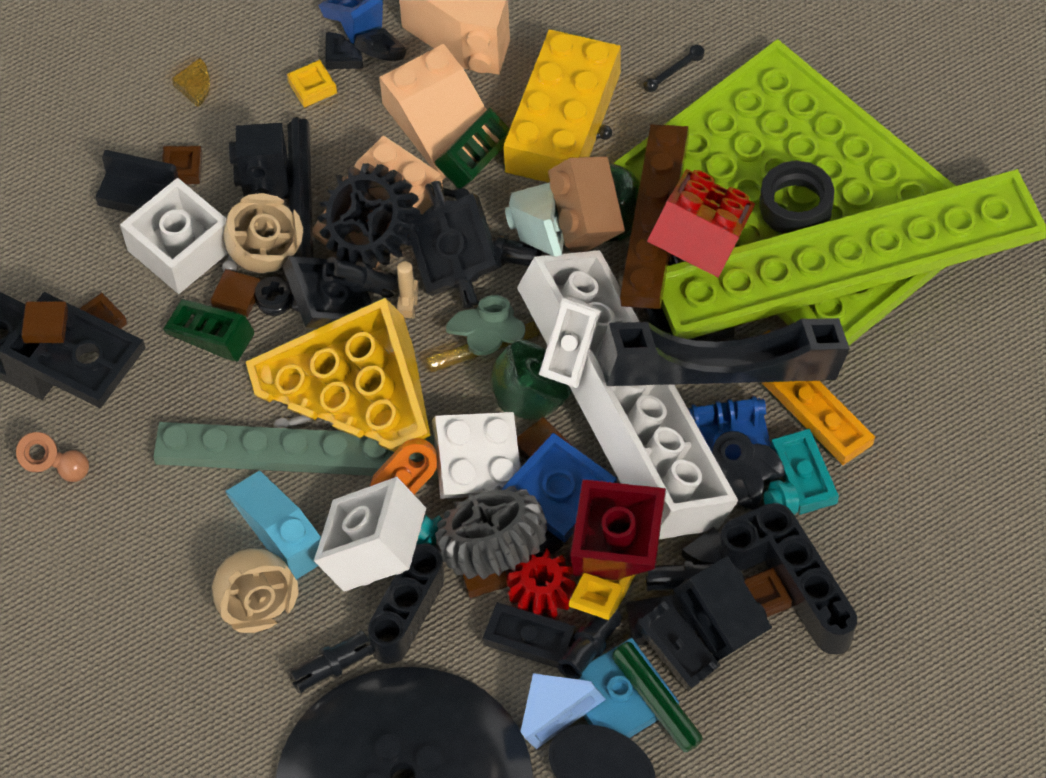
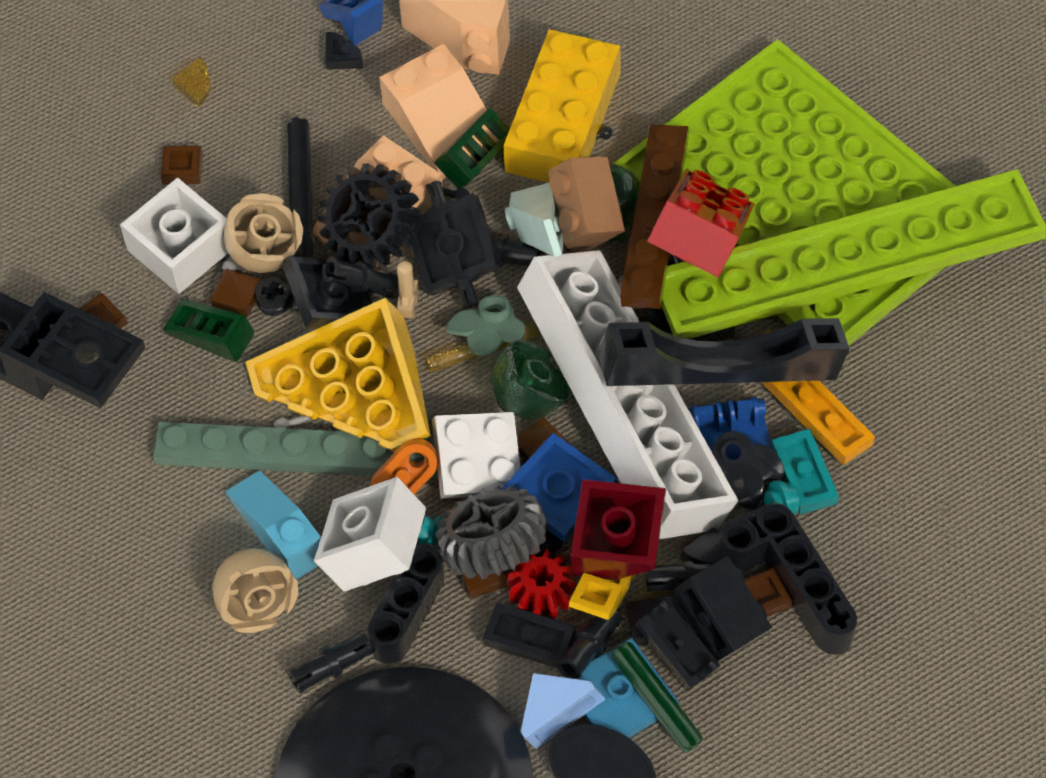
(44, 322): reddish brown tile -> none
(70, 465): nougat plate -> none
(132, 181): black panel -> none
(260, 160): black brick -> none
(311, 83): yellow tile -> none
(380, 45): black tile -> none
(570, 341): white slope -> none
(696, 54): black hinge -> none
(798, 174): black tyre -> none

